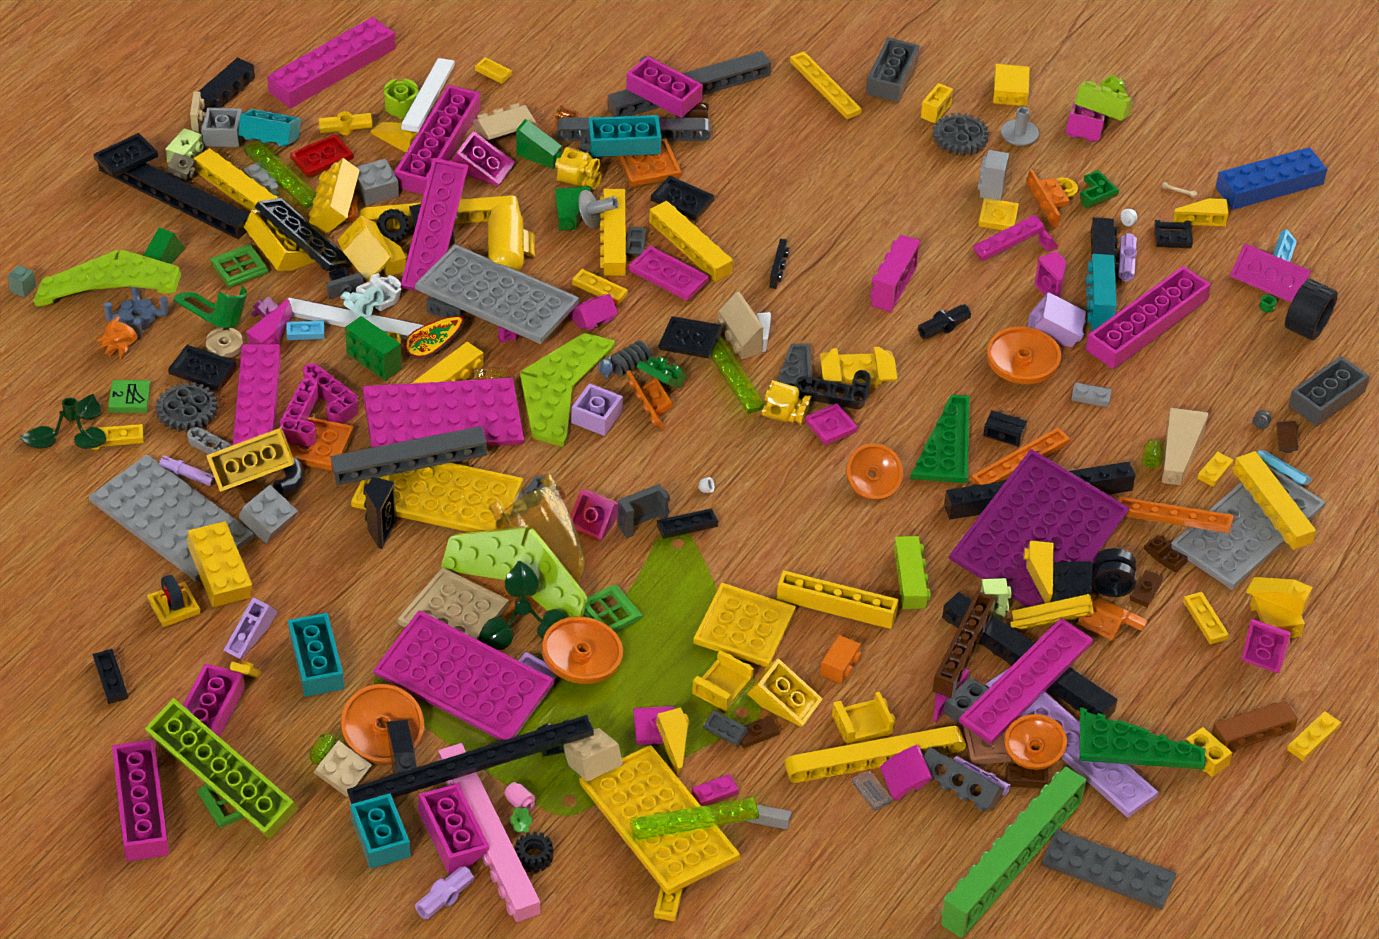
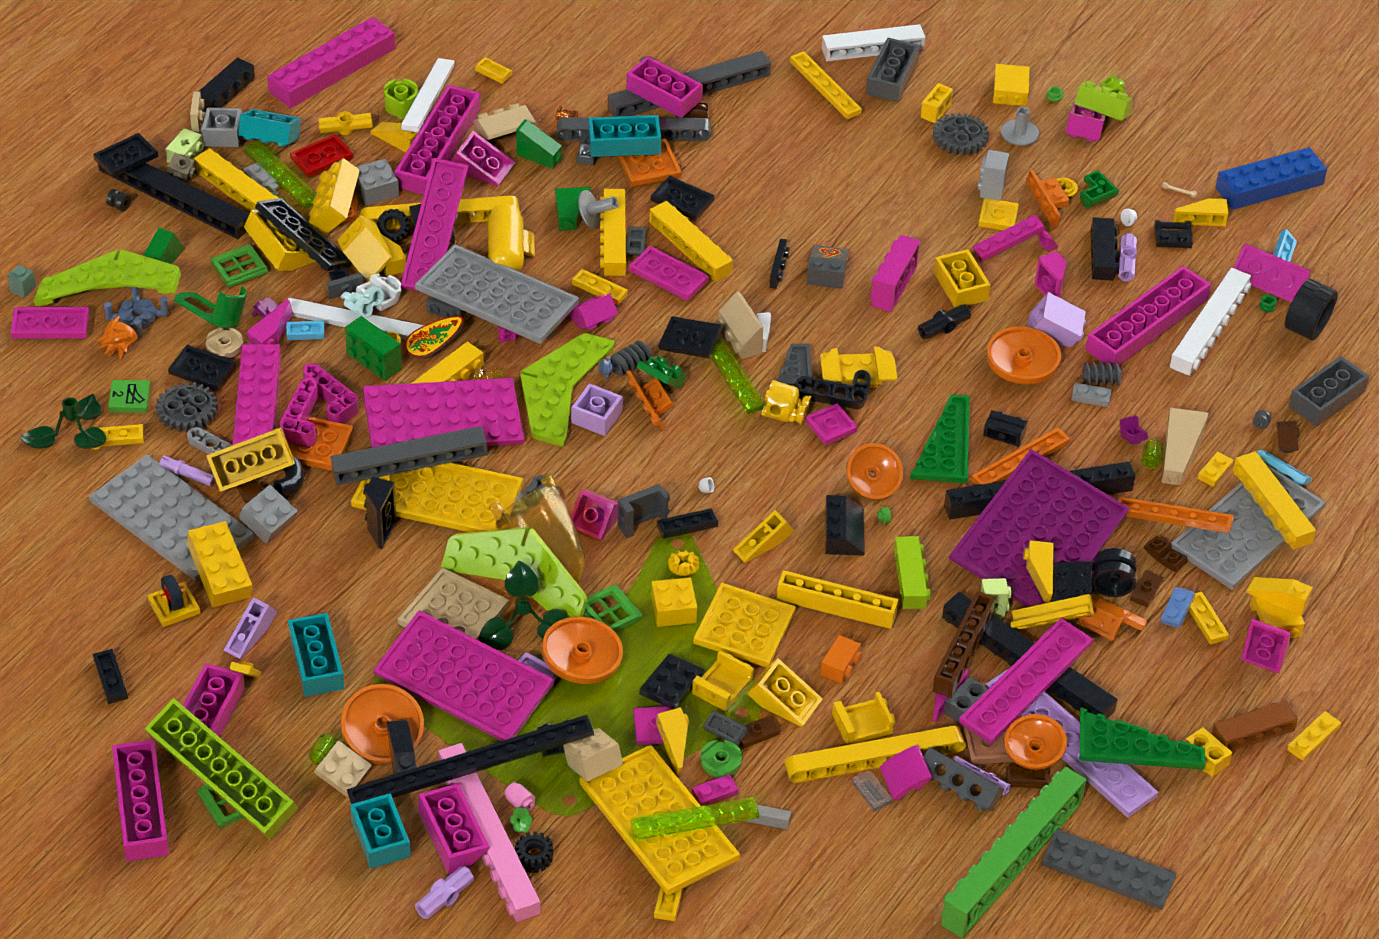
(49, 322): none -> dark pink plate
(118, 200): none -> pearl dark grey wheel
(578, 169): yellow piece -> none
(671, 681): none -> black plate
(674, 602): none -> yellow brick
(683, 569): none -> yellow gear
(721, 749): none -> bright green plate
(764, 537): none -> yellow slope
(827, 266): none -> dark grey slope
(843, 526): none -> black slope
(868, 42): none -> white brick
(884, 515): none -> bright green plate
(961, 278): none -> yellow brick
(1054, 94): none -> bright green plate
(1100, 290): teal brick -> none
(1101, 373): none -> dark grey piece
(1131, 431): none -> magenta bracket
(1177, 607): none -> medium blue plate
(1211, 322): none -> white brick

